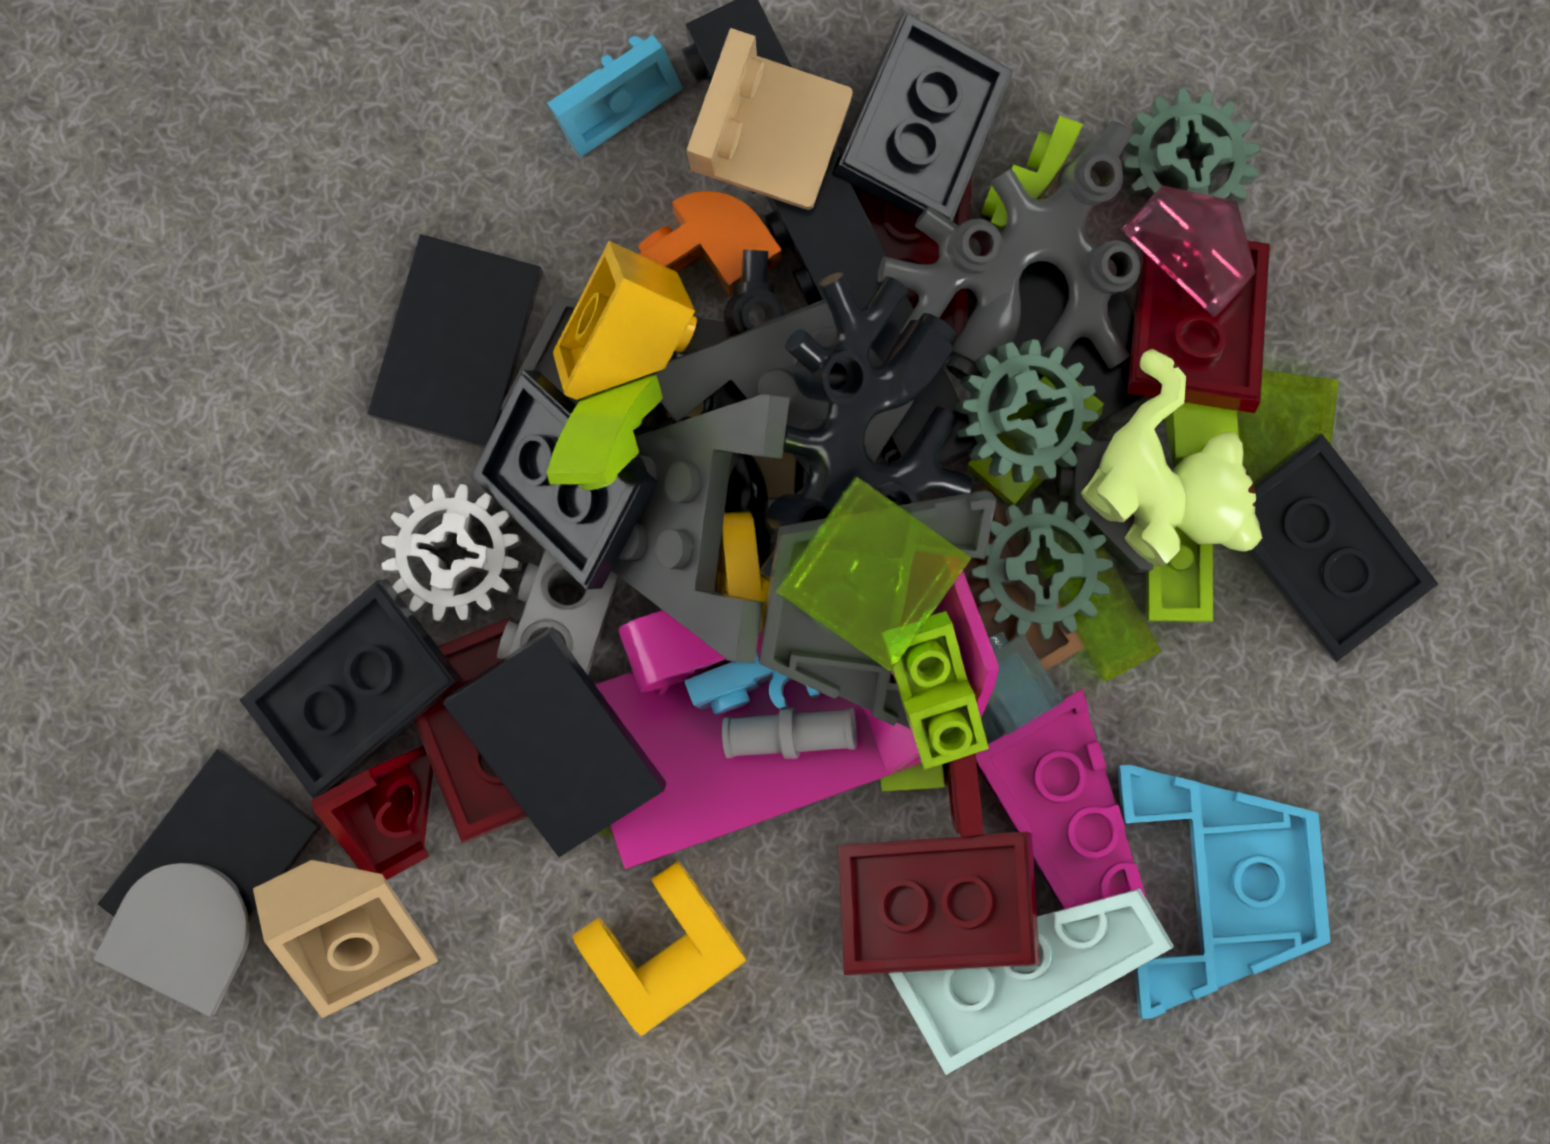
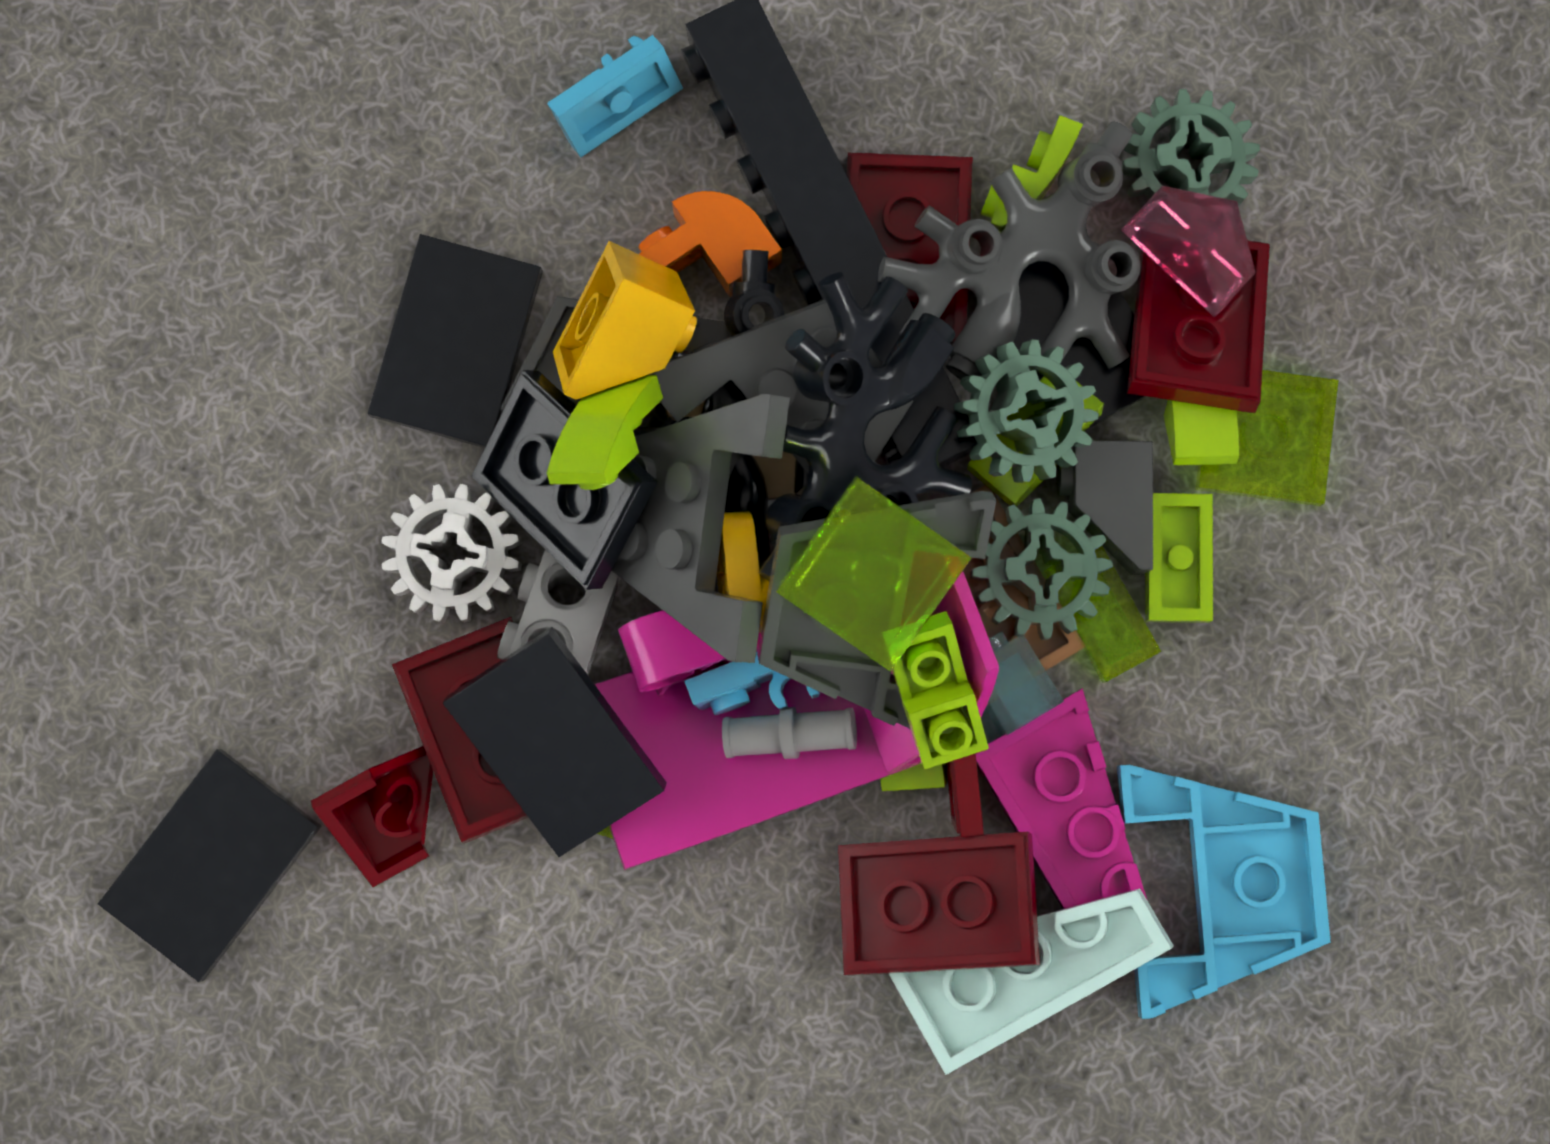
(180, 934): light grey tile -> none
(339, 933): tan slope -> none
(351, 689): black tile -> none
(676, 973): yellow connector -> none
(767, 125): tan bracket -> none
(923, 120): tile -> none
(1203, 496): yellowish green animal -> none
(1333, 549): black tile -> none

